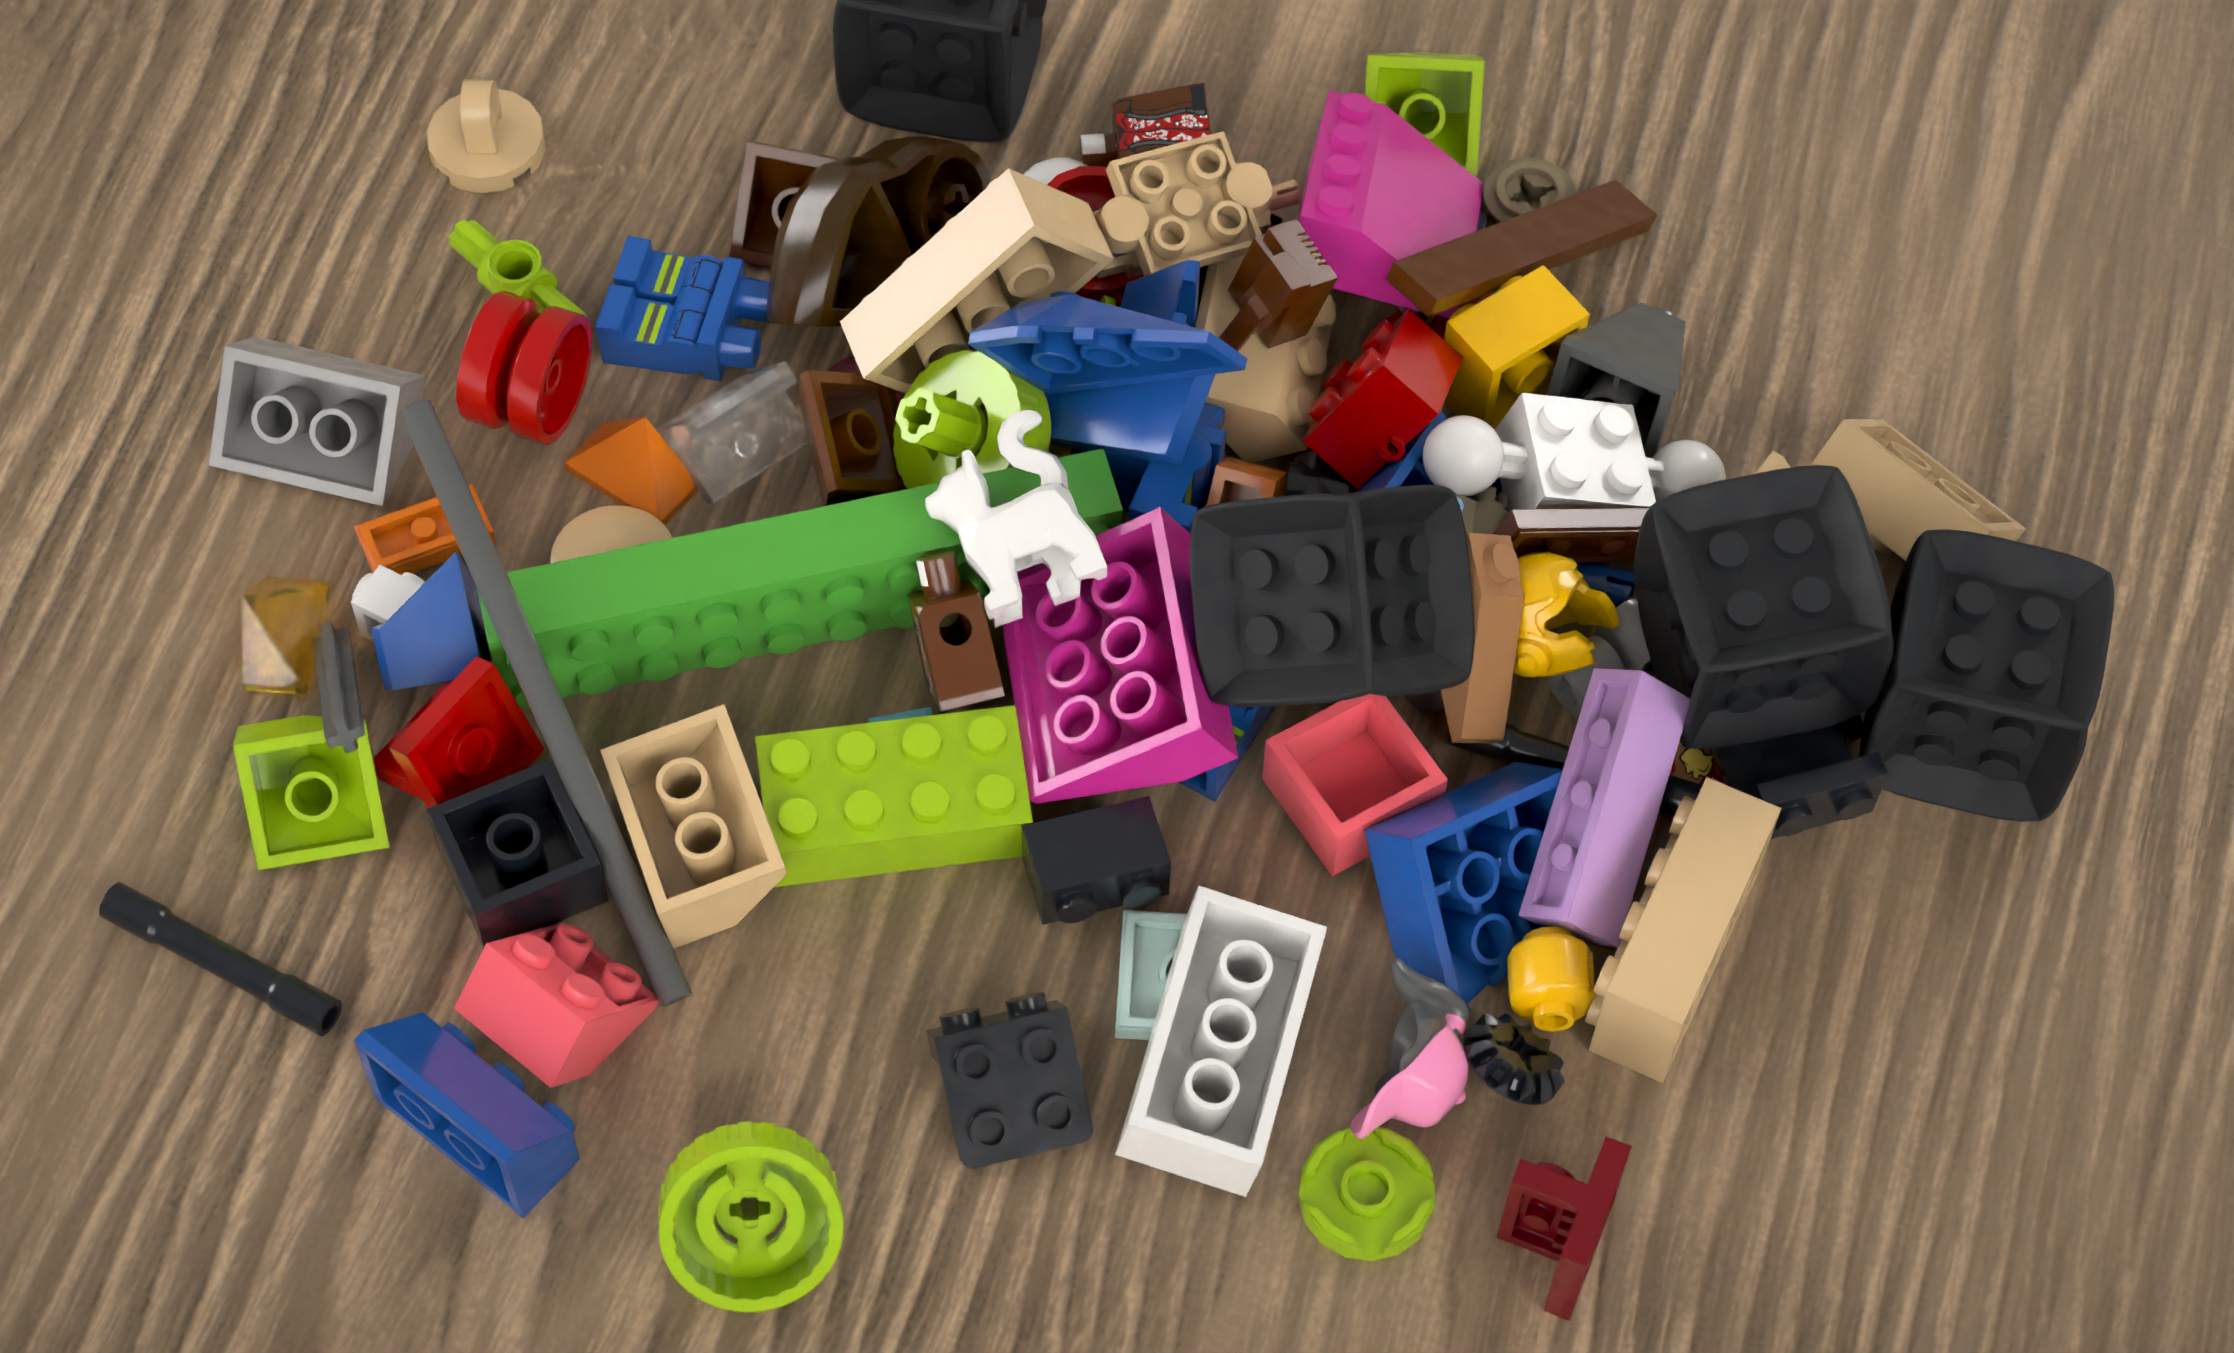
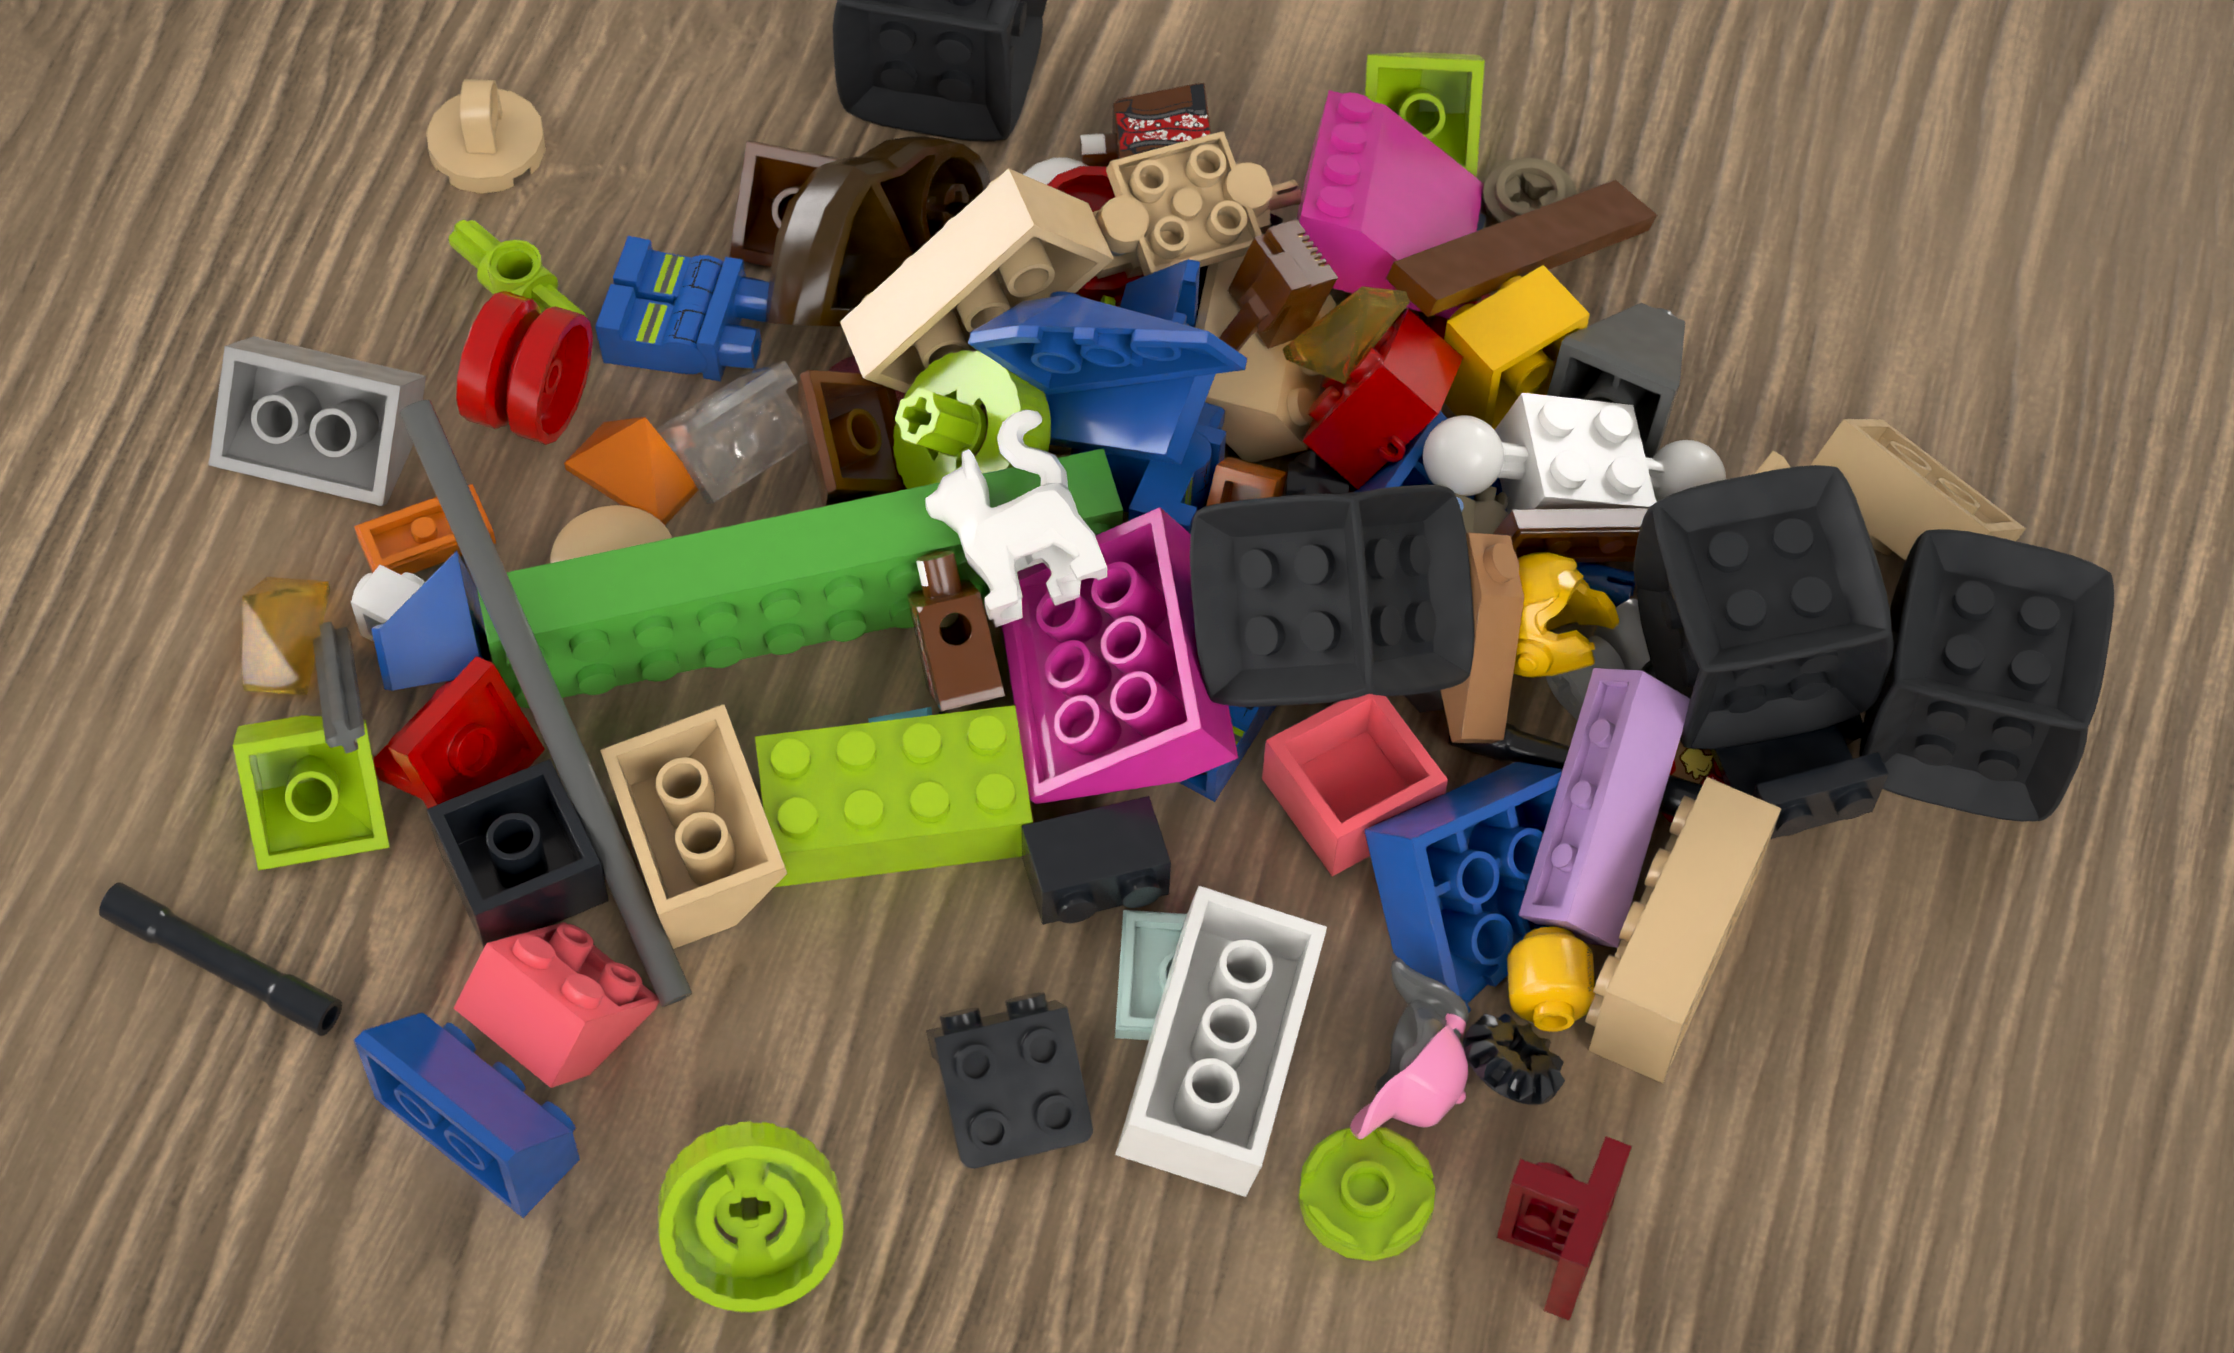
(1347, 332): none -> clear yellow slope

